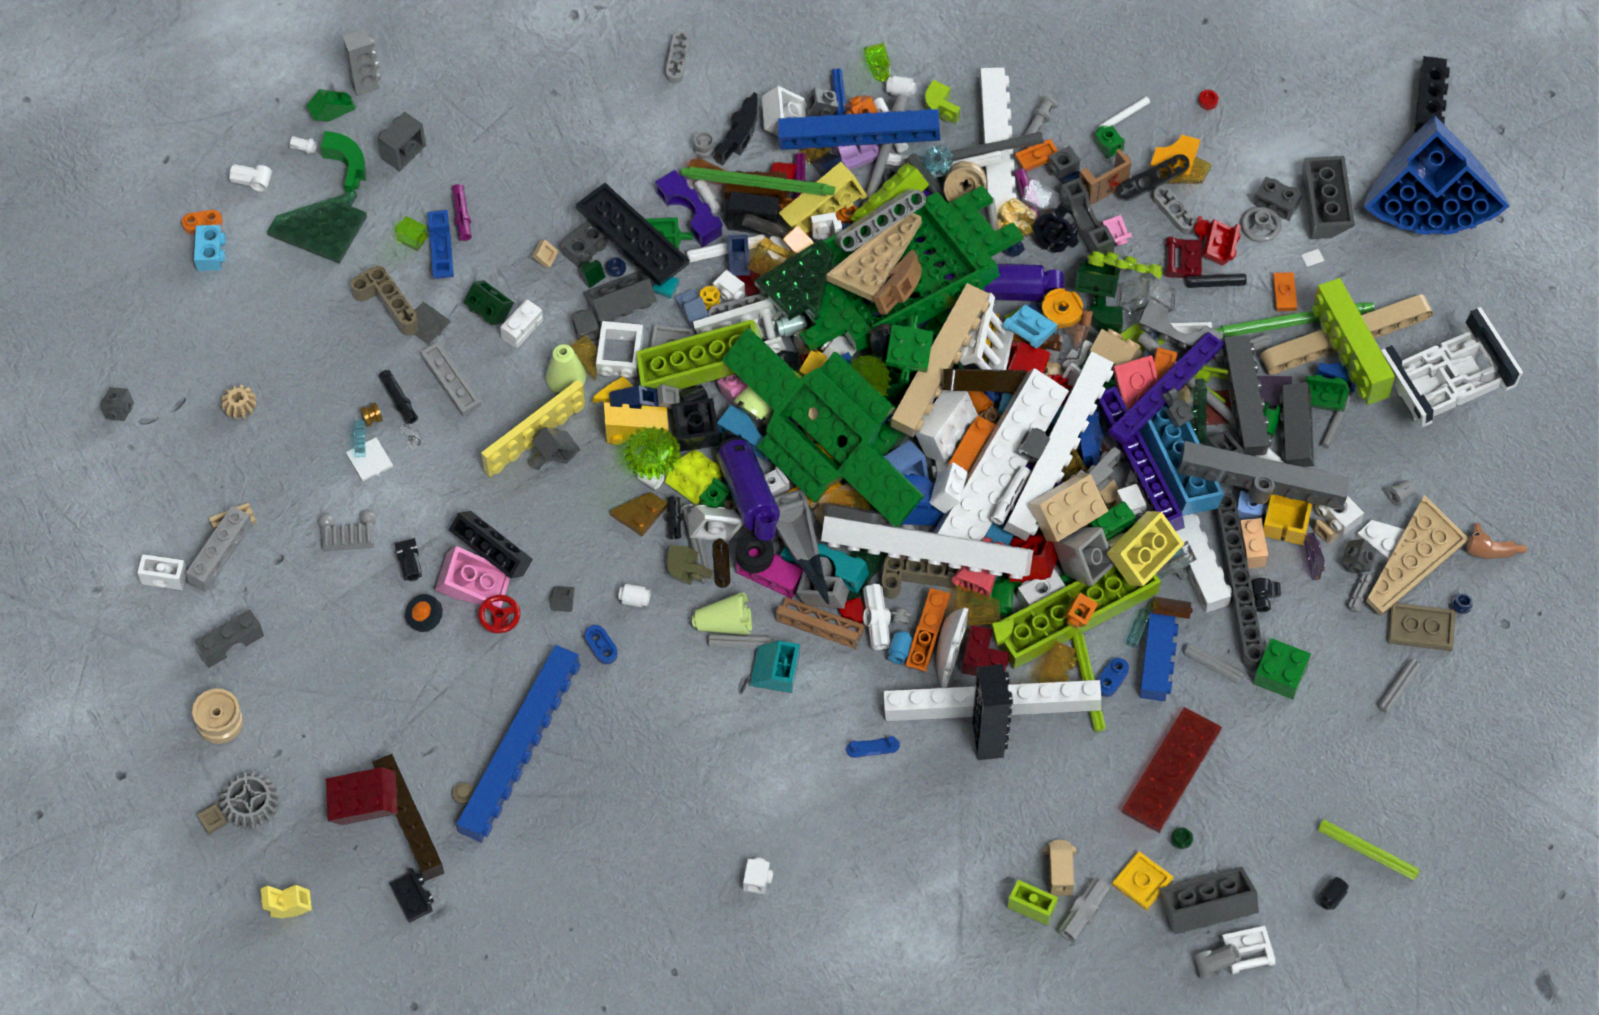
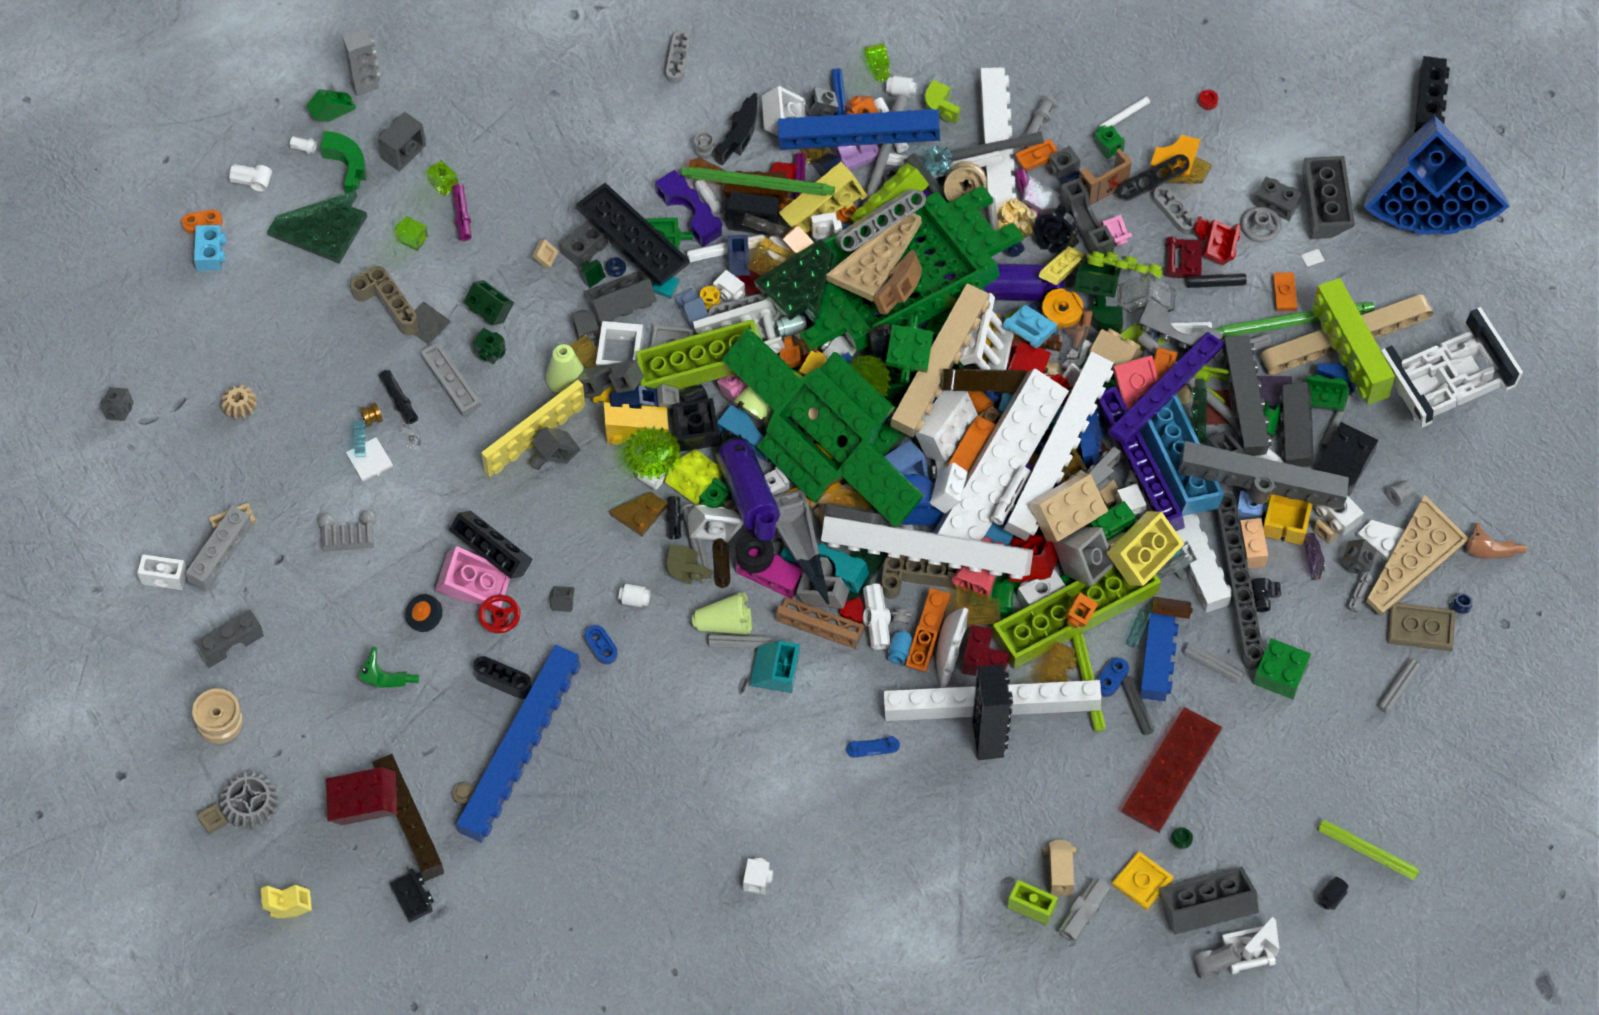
(372, 675): none -> green animal
(408, 557): black piece -> none
(440, 244): blue slope -> none
(444, 184): none -> clear neon green brick
(489, 346): none -> dark green brick
(505, 673): none -> black beam
(521, 324): white brick -> none
(622, 375): none -> dark grey arch
(791, 353): none -> orange plate
(1002, 630): lime tile -> none
(1033, 444): dark grey brick -> none
(1062, 265): none -> light yellow tile
(1137, 705): none -> dark grey axle
(1179, 410): dark grey plate -> none
(1265, 938): none -> white slope
(1348, 454): none -> black slope

